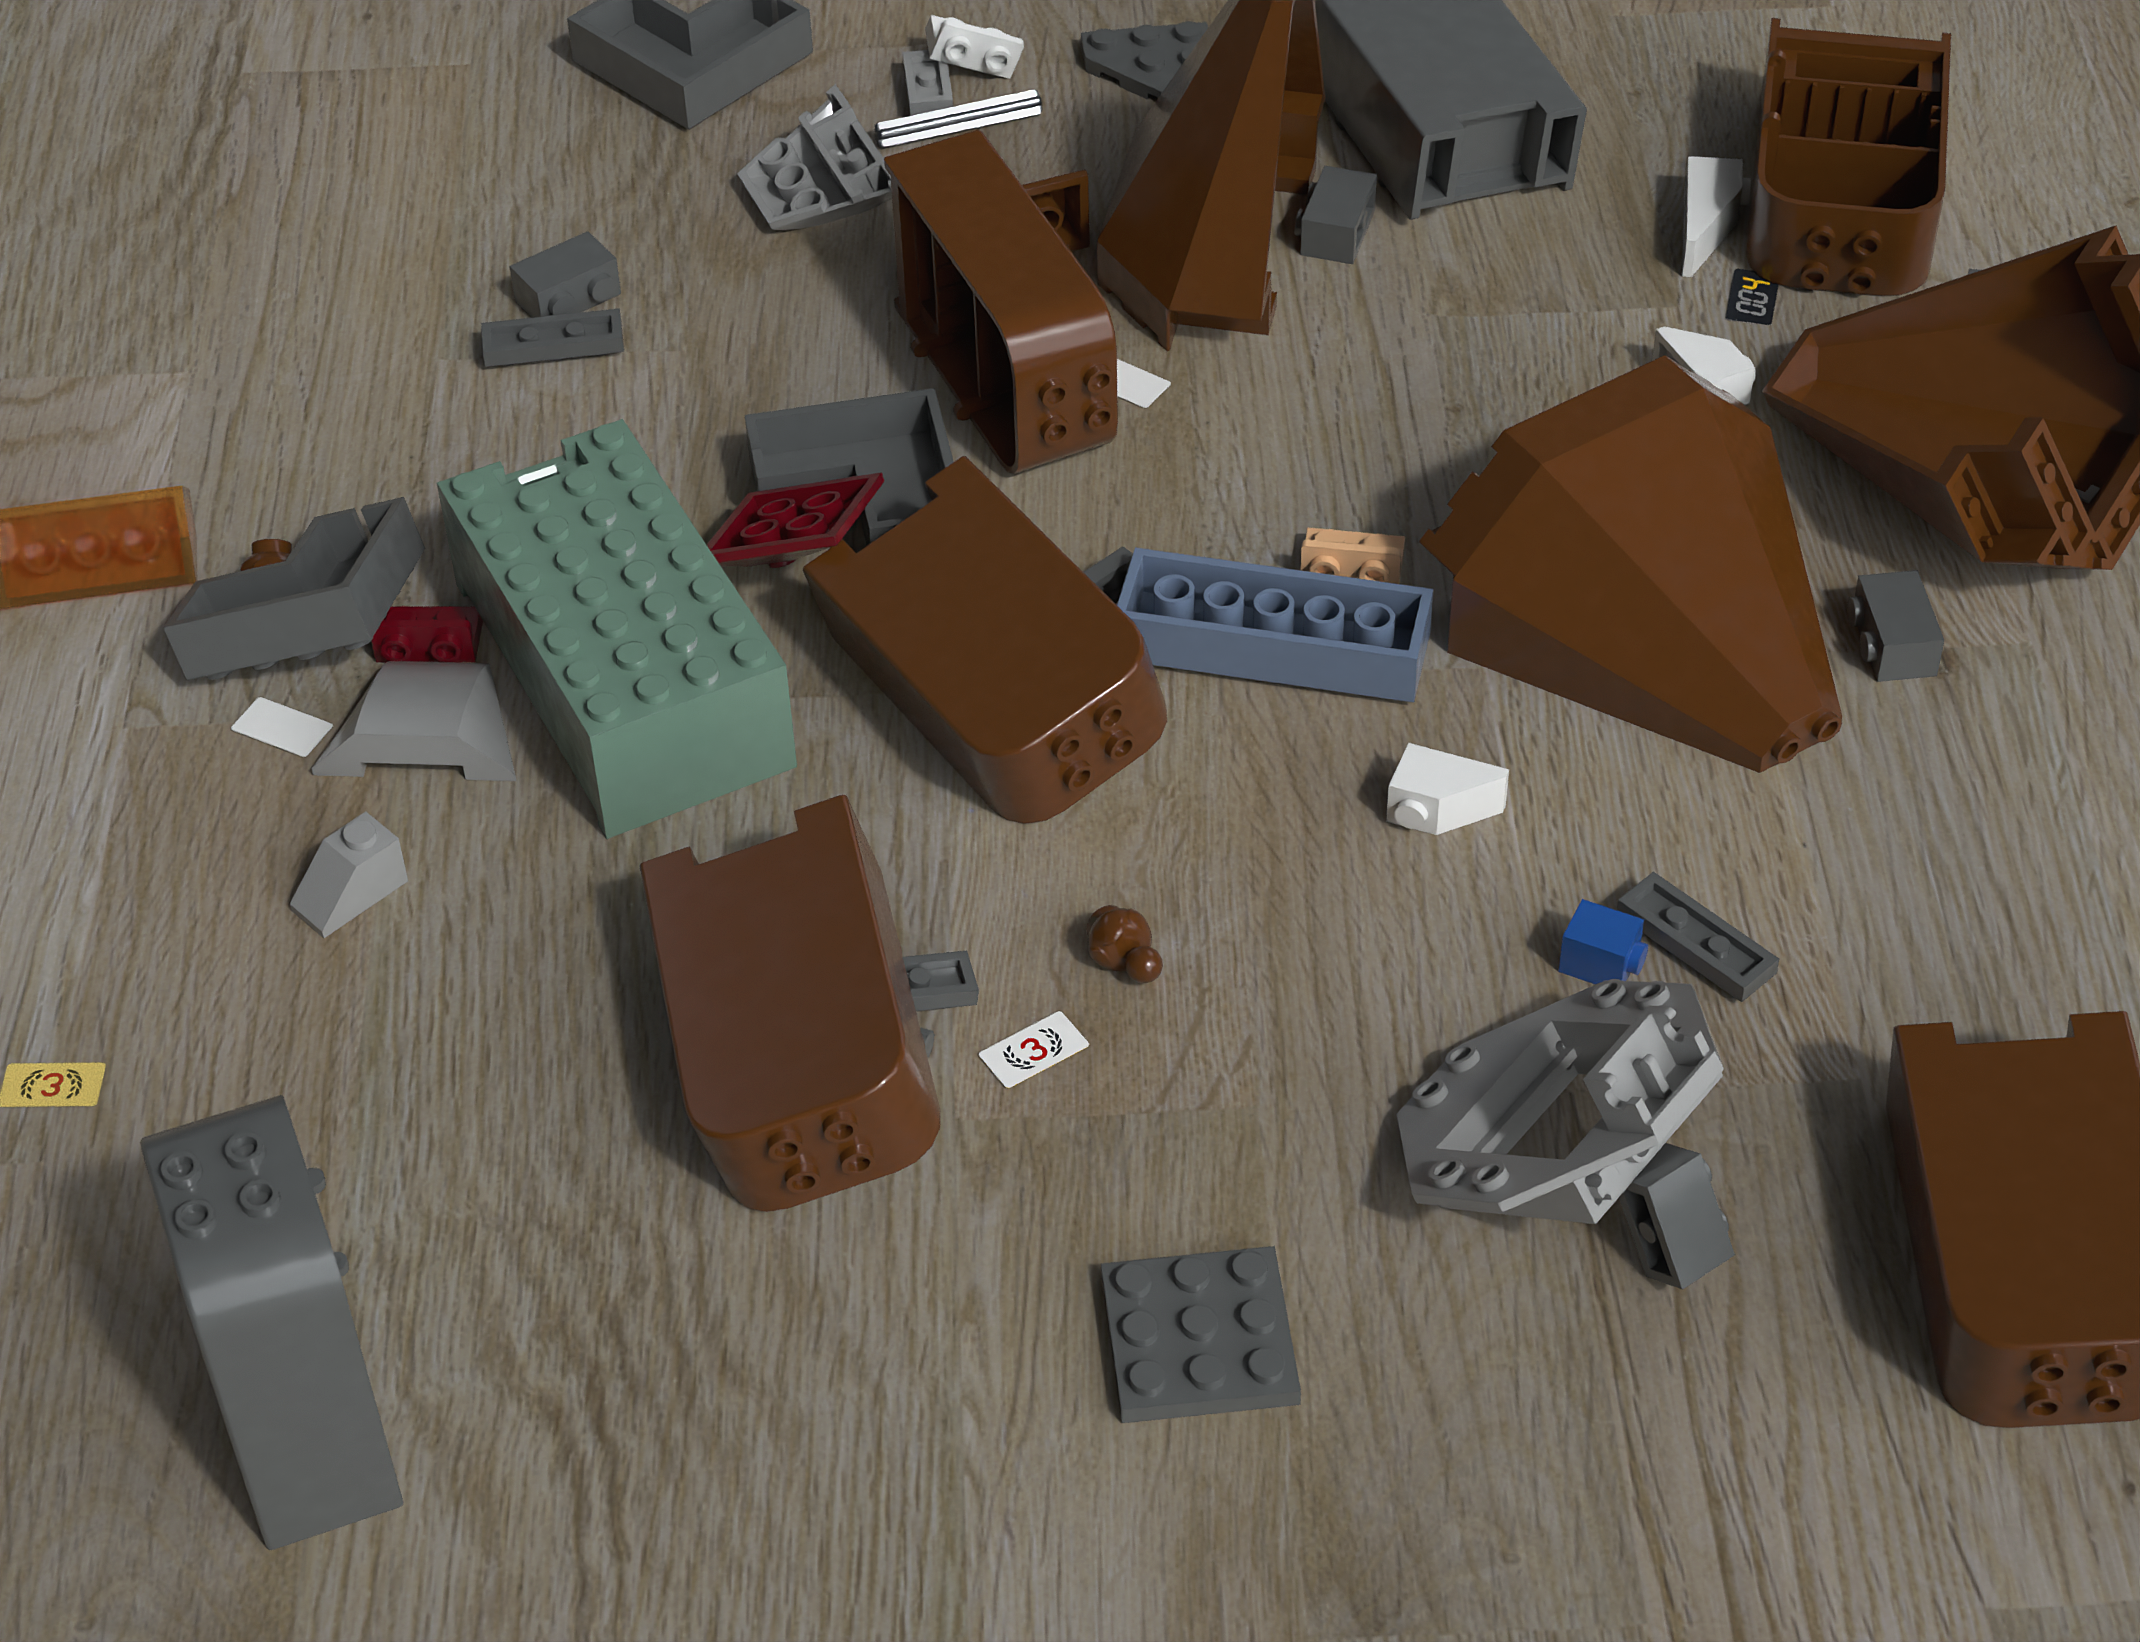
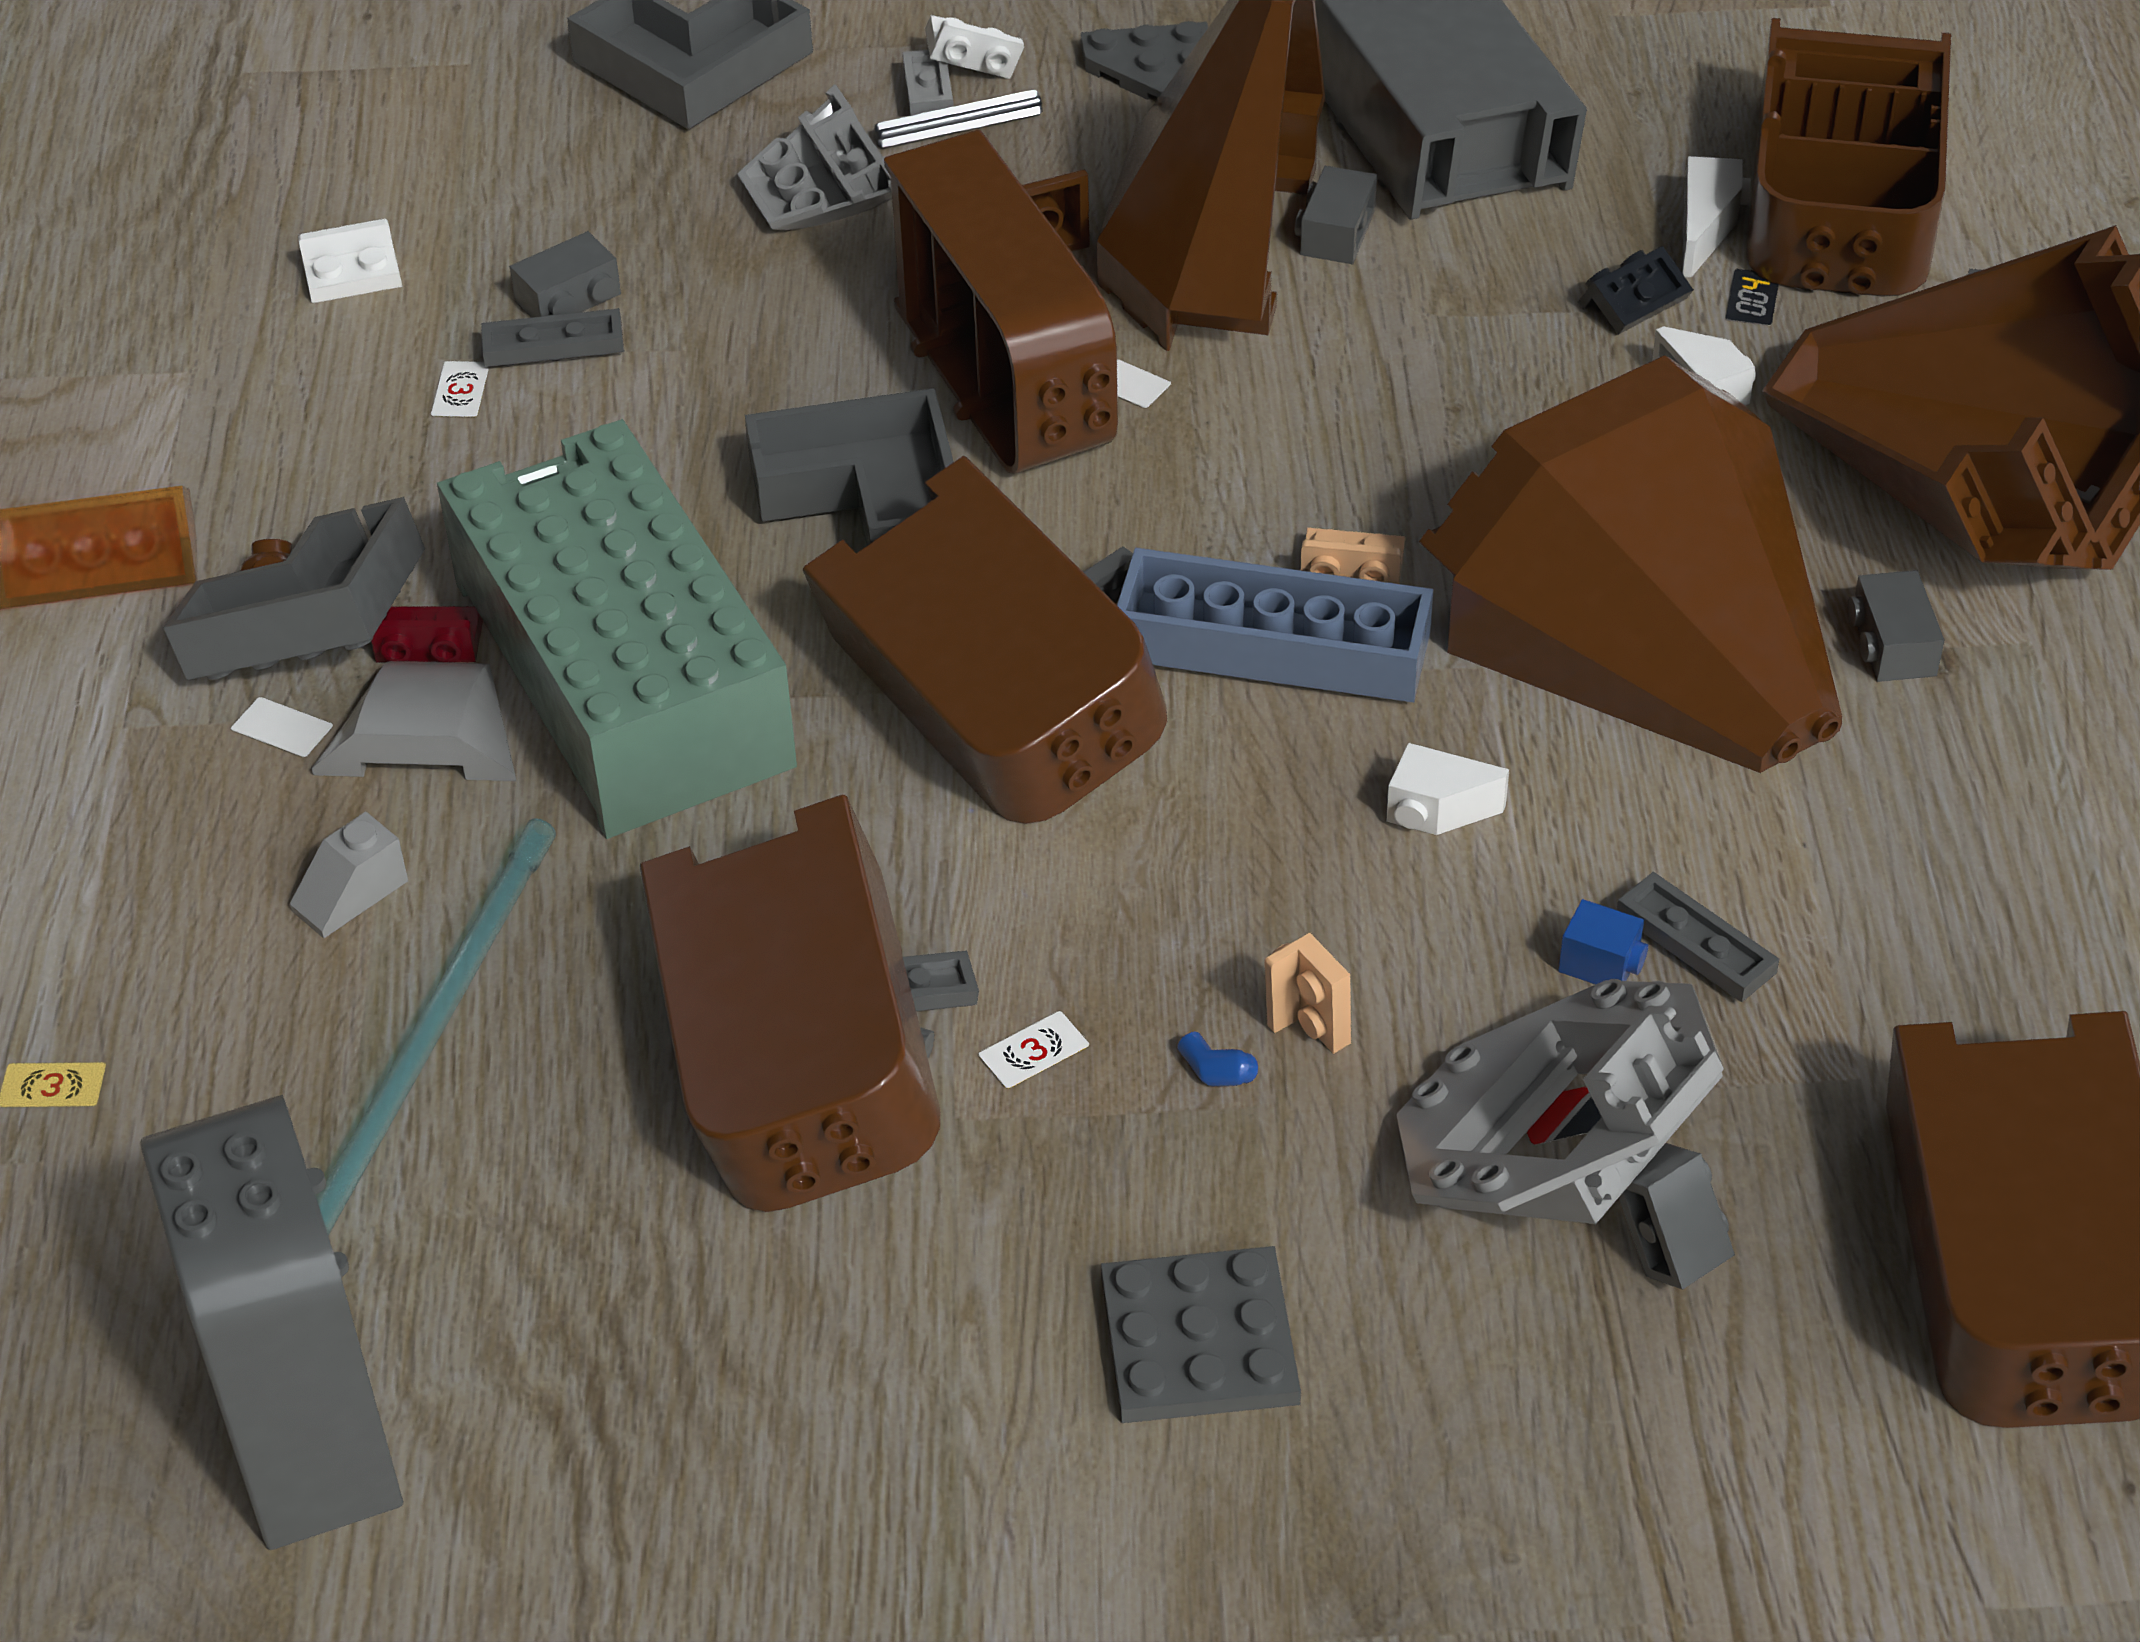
(349, 260): none -> white bracket
(350, 1167): none -> clear light blue piece
(460, 389): none -> white sticker
(792, 521): dark red slope -> none
(1123, 942): reddish brown animal -> none
(1220, 1066): none -> blue arm
(1309, 987): none -> light nougat bracket
(1566, 1117): none -> sticker
(1637, 289): none -> black bracket

